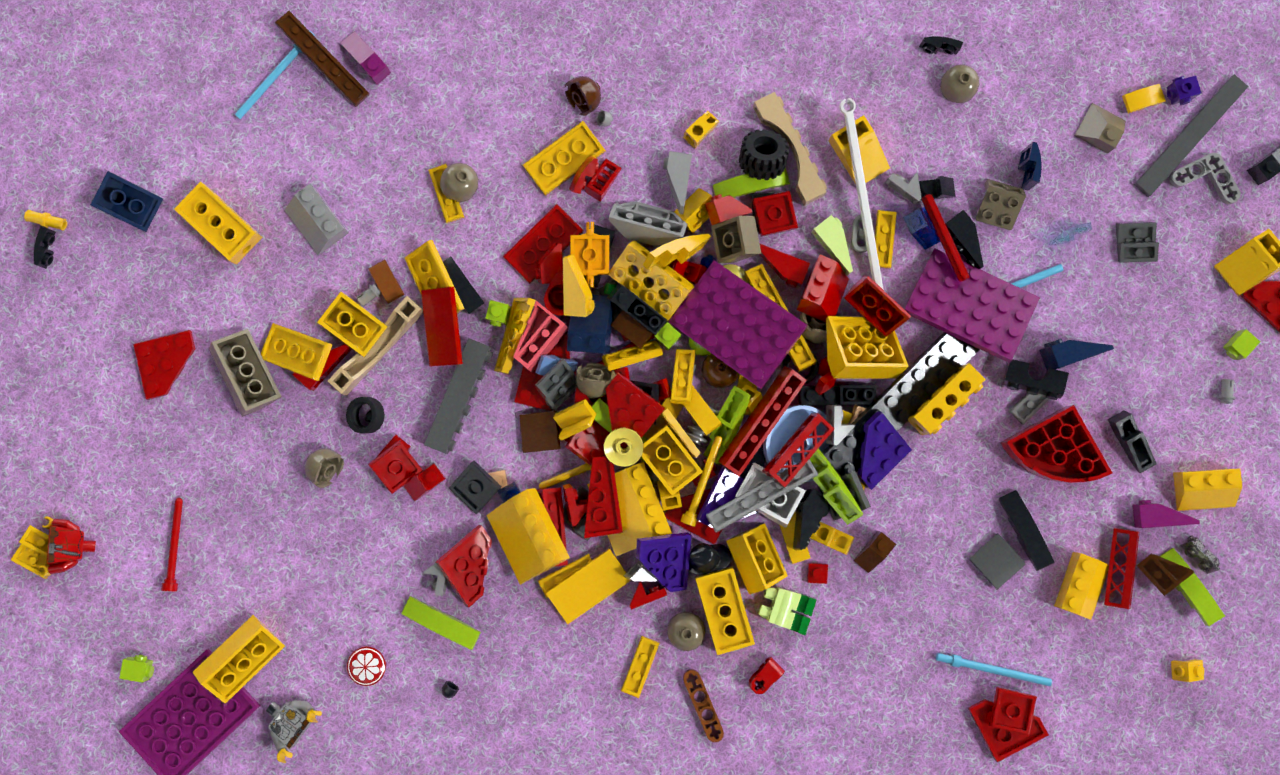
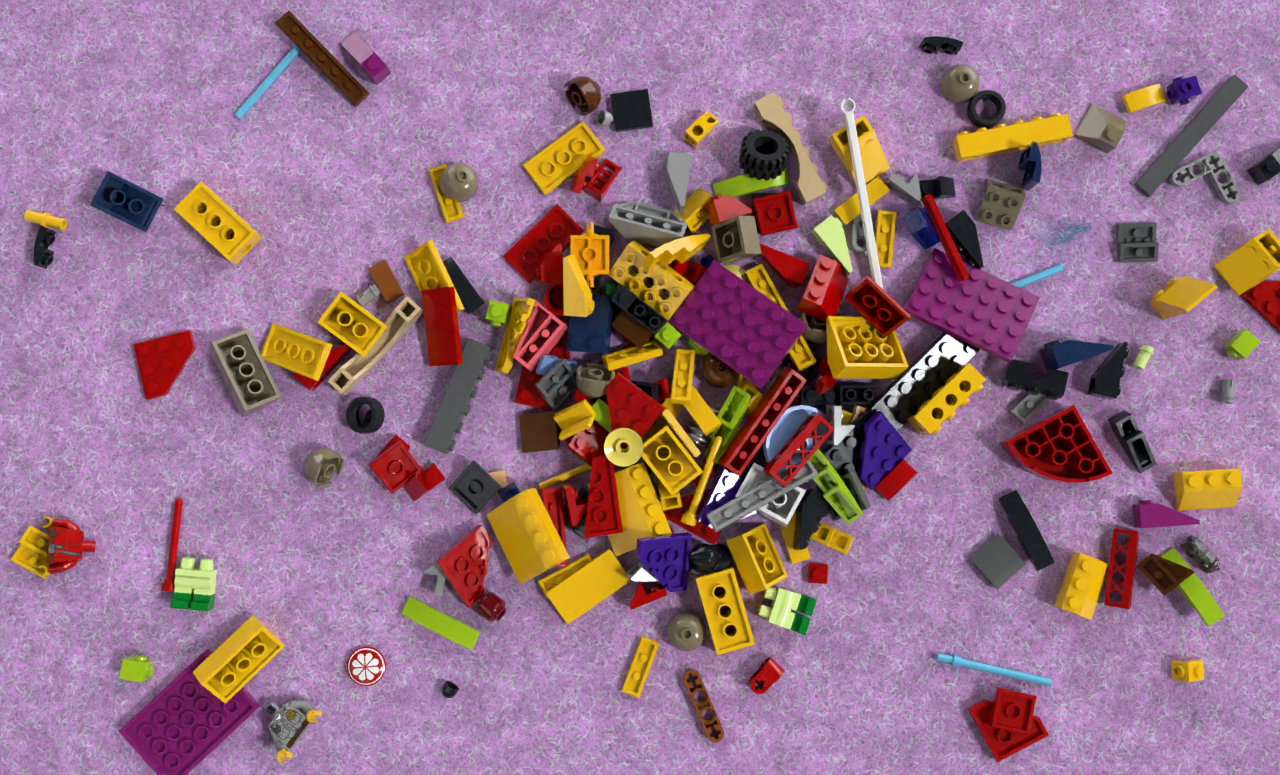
(194, 586): none -> yellowish green hips
(315, 219): light grey slope -> none
(491, 607): none -> dark red head
(631, 110): none -> black tile
(850, 209): none -> yellow tile
(874, 551): reddish brown slope -> none
(896, 479): none -> red slope
(994, 97): none -> black tyre
(1011, 137): none -> yellow brick
(1106, 379): none -> black slope
(1143, 357): none -> yellowish green pin
(1180, 296): none -> yellow slope

